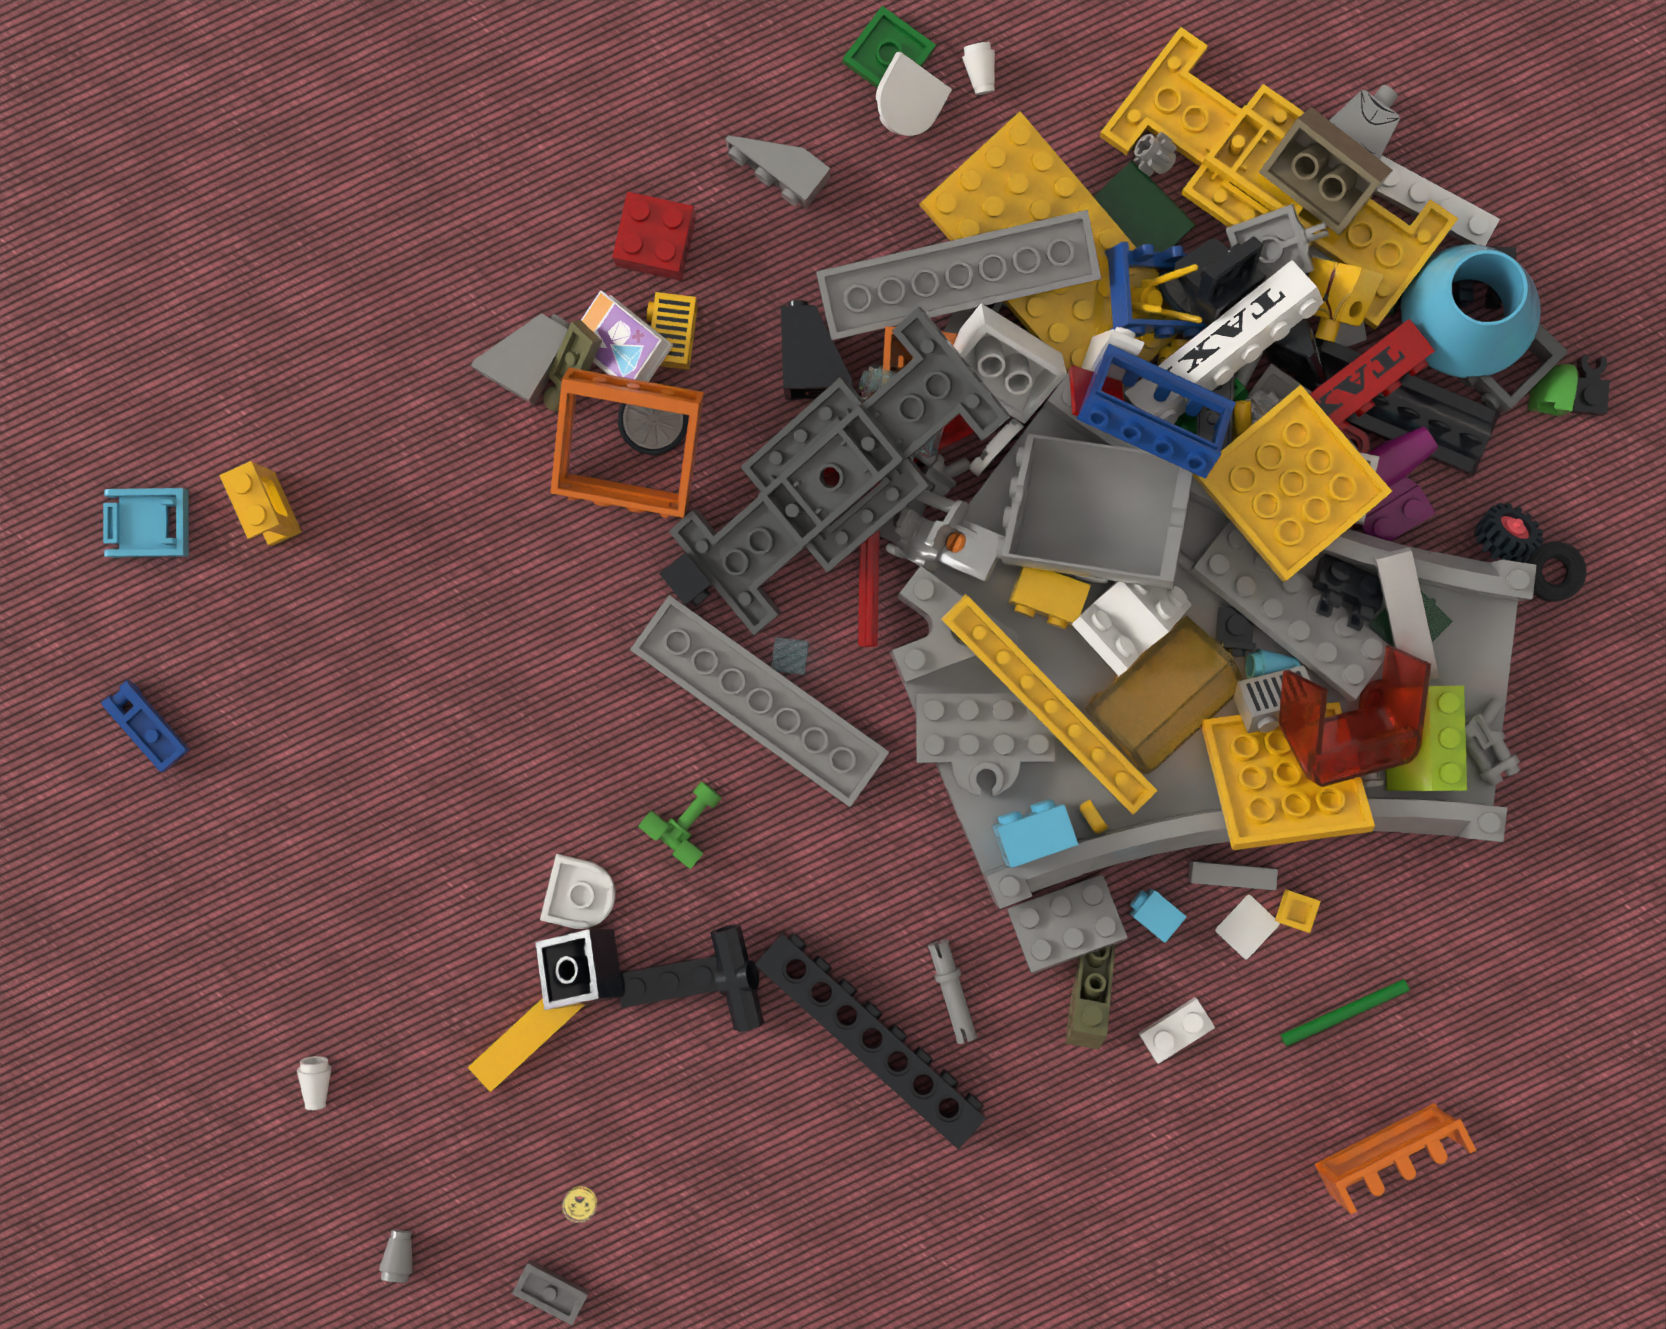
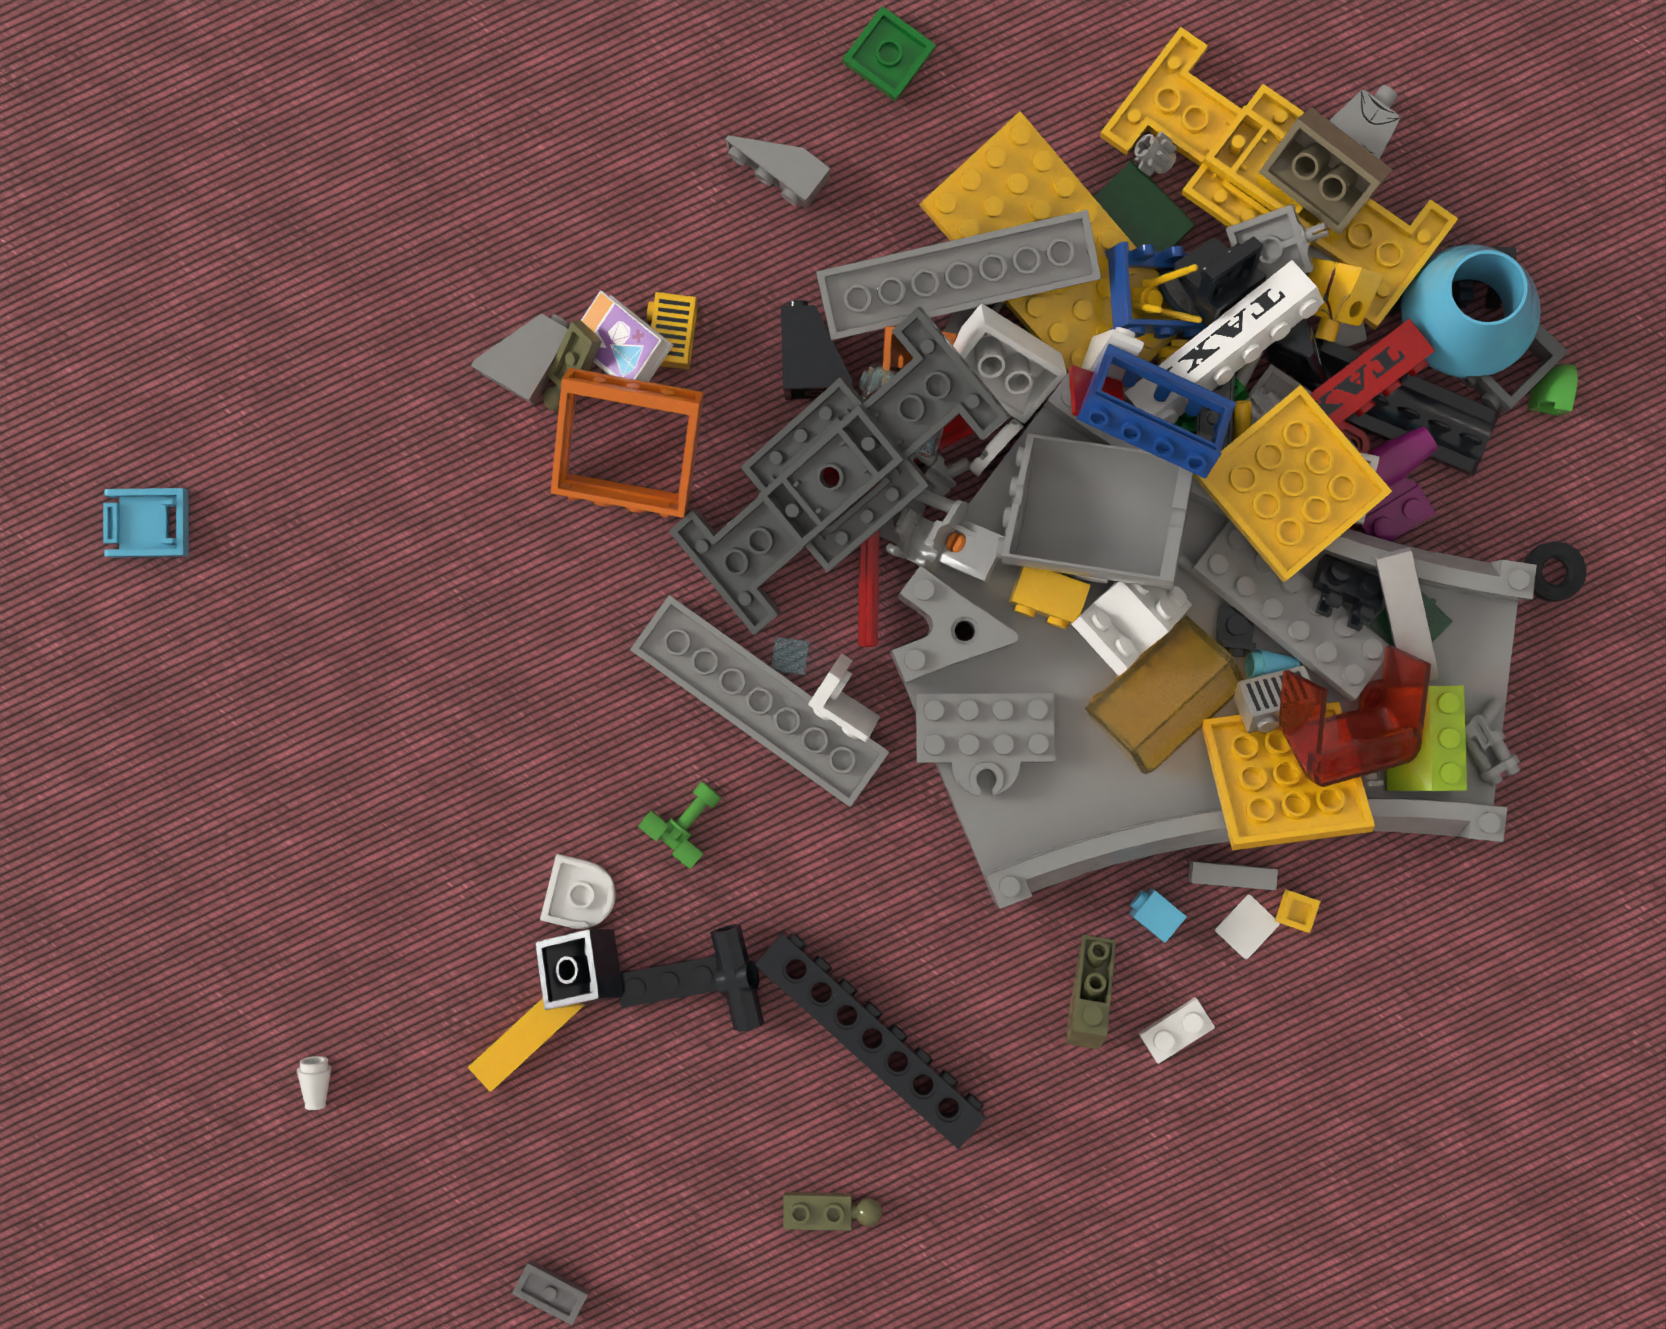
(145, 727): blue plate -> none
(260, 503): yellow window -> none
(397, 1258): light grey cone -> none
(579, 1204): clear tile -> none
(651, 429): light grey wheel -> none
(654, 236): red brick -> none
(687, 581): black brick -> none
(827, 1211): none -> olive plate
(835, 705): none -> white bracket
(909, 97): white tile -> none
(948, 977): light grey pin -> none
(980, 67): white cone -> none
(1034, 833): medium azure brick -> none
(1048, 704): yellow plate -> none
(1067, 924): light grey plate -> none
(1093, 817): yellow tile -> none
(1344, 1012): green bar -> none
(1388, 1147): orange window -> none
(1413, 192): white plate -> none
(1508, 533): black wheel -> none
(1591, 392): black plate -> none

